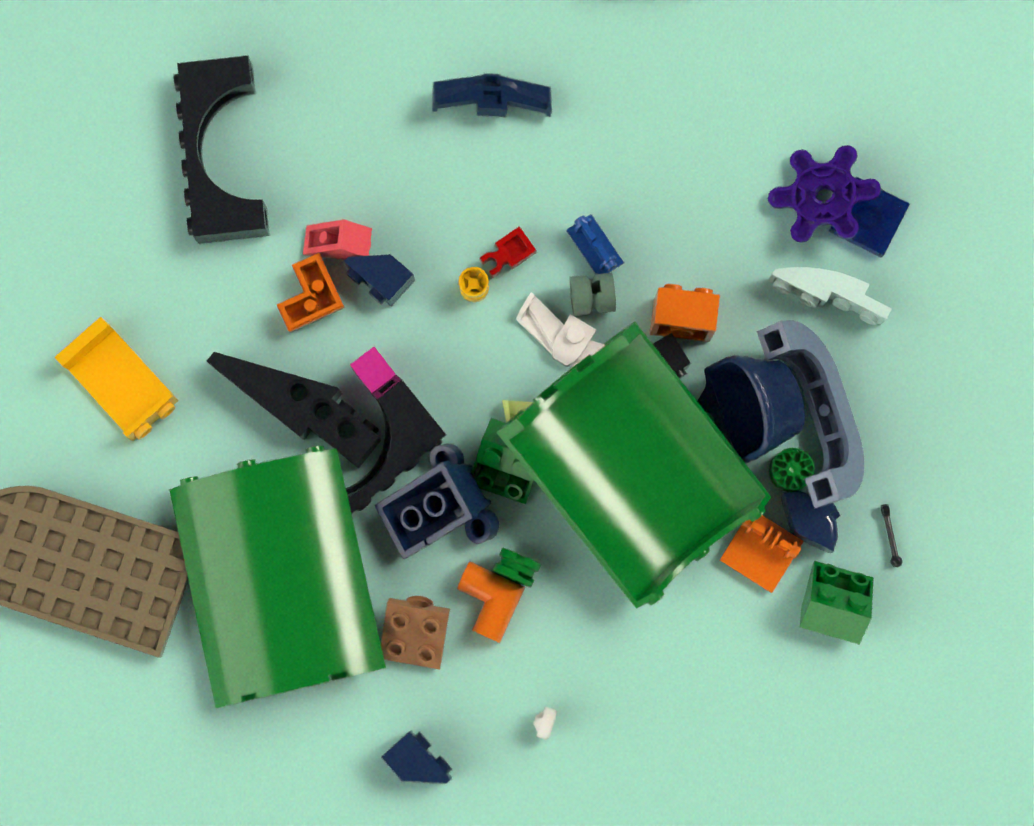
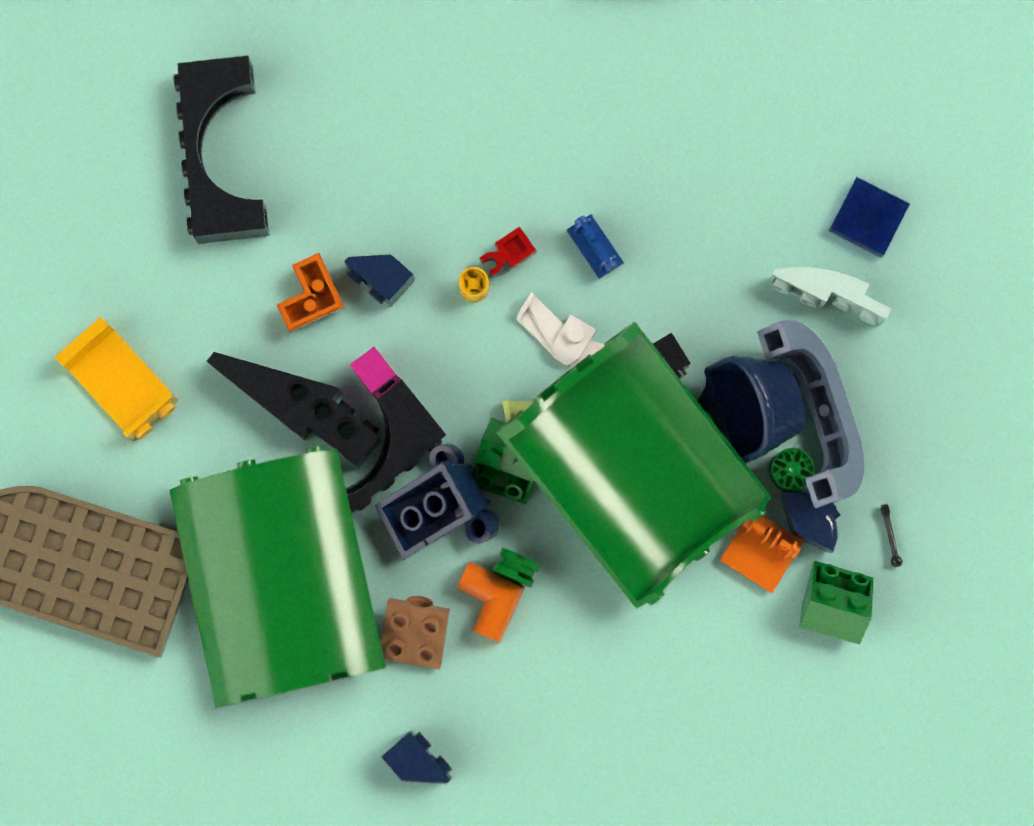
(337, 239): coral slope -> none
(491, 94): dark blue plate -> none
(544, 722): white tile -> none
(581, 294): sand green wheel -> none
(685, 313): orange brick -> none
(813, 178): dark purple plate -> none

